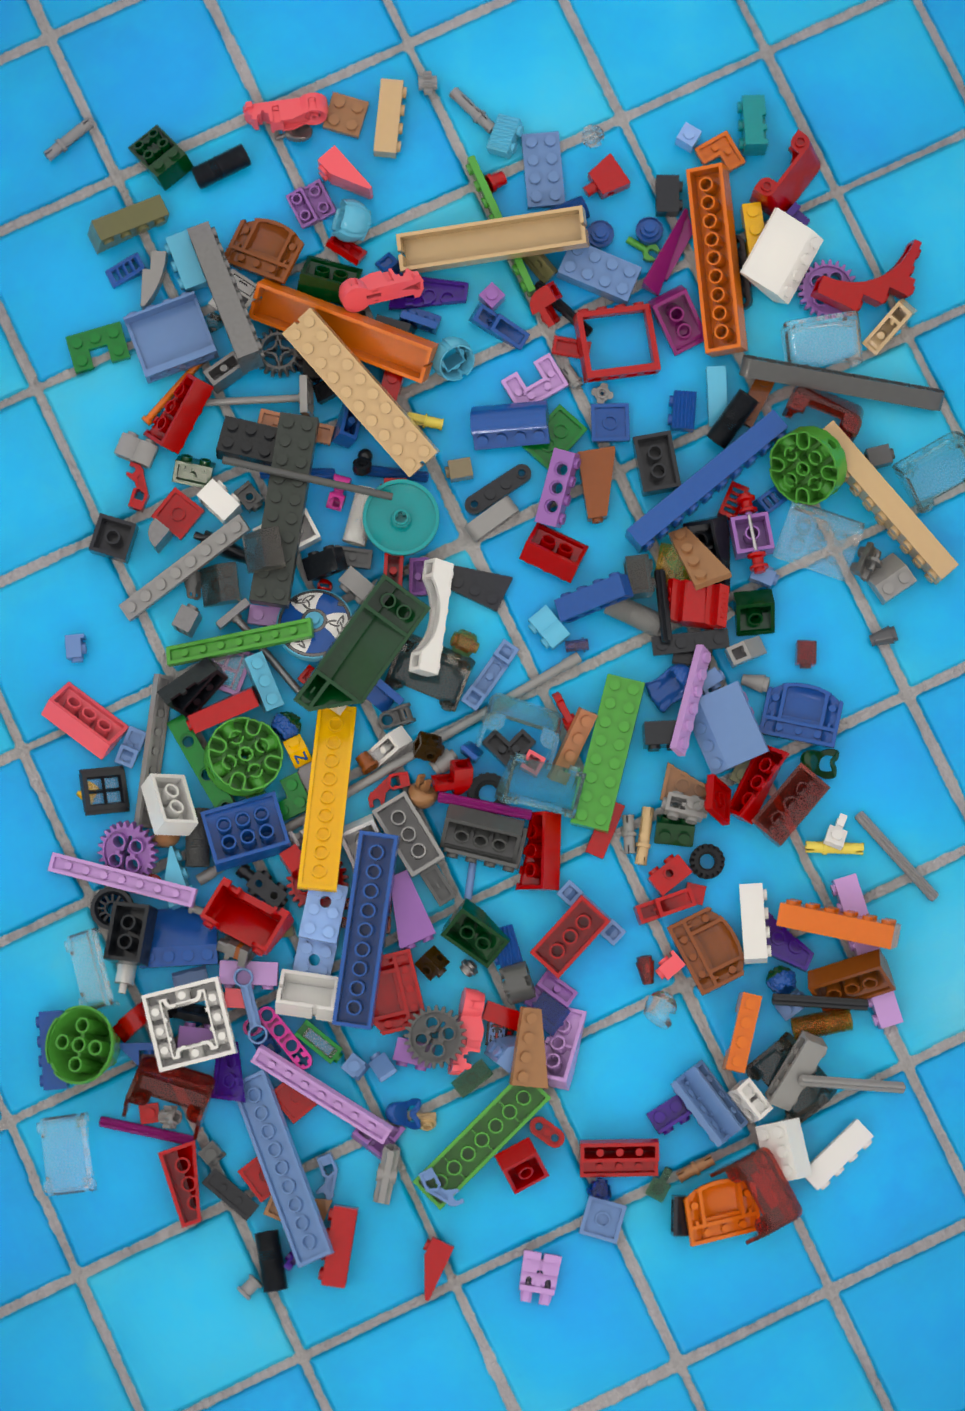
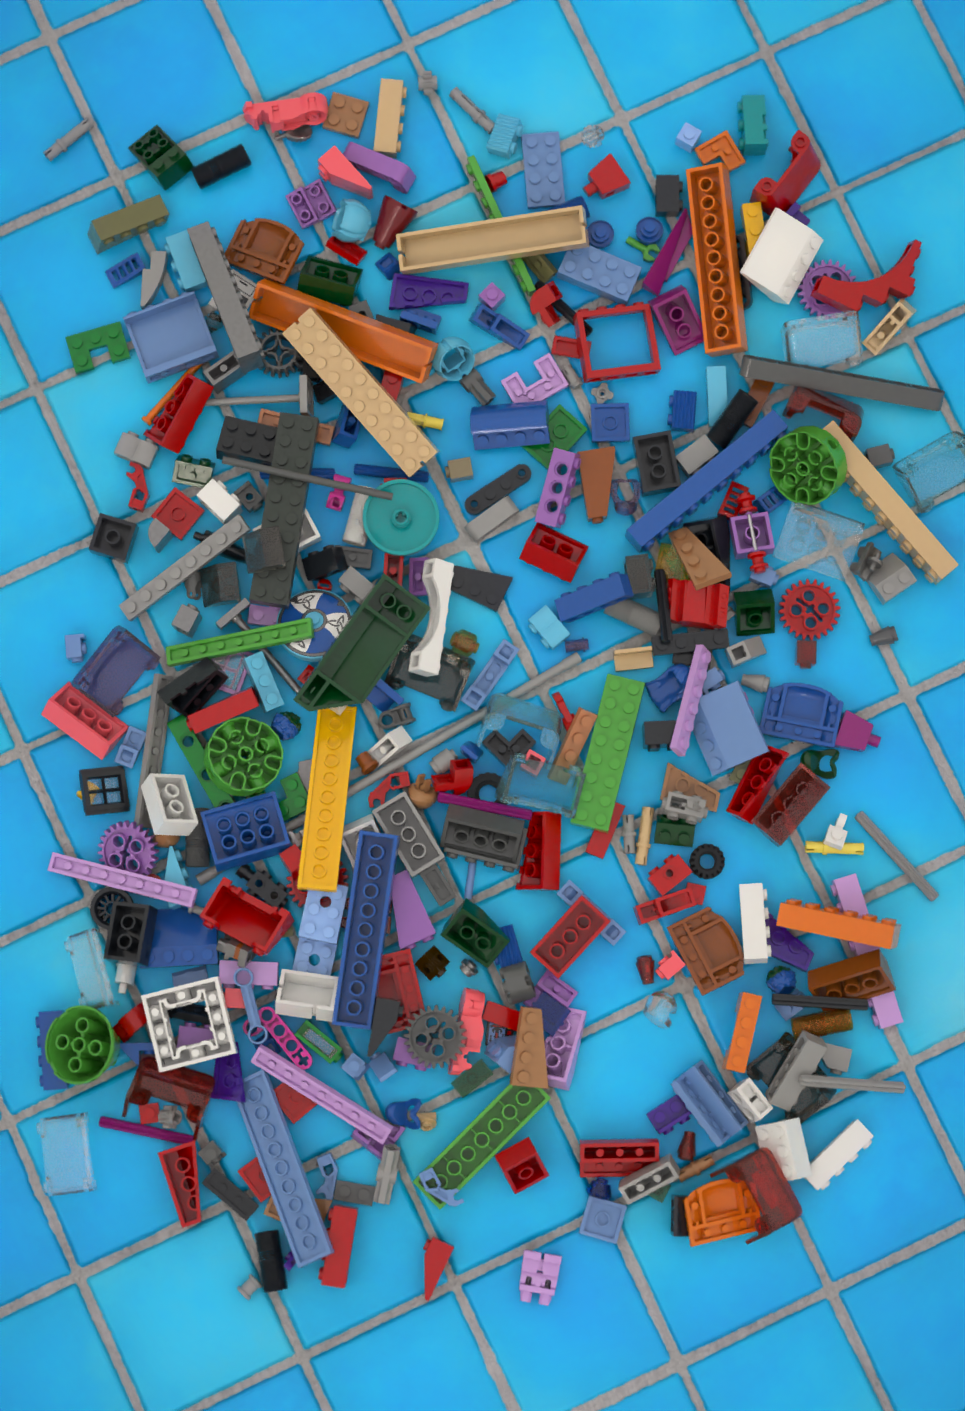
(114, 669): none -> clear purple windscreen
(297, 751): yellow brick -> none
(354, 1192): none -> dark grey plate
(363, 464): black plate -> none
(379, 287): coral piece -> none
(380, 166): none -> medium lavender beam
(385, 1016): none -> black slope
(392, 220): none -> dark red cone
(428, 746): dark brown brick -> none
(475, 384): none -> dark grey piece
(546, 1132): red plate -> none
(625, 507): none -> piece
(633, 659): none -> tan panel
(649, 1179): none -> light grey brick
(687, 1147): none -> clear red cone
(696, 456): none -> light grey brick
(718, 799): red plate -> none
(820, 597): none -> red gear
(837, 1059): none -> light grey slope
(855, 733): none -> magenta torso

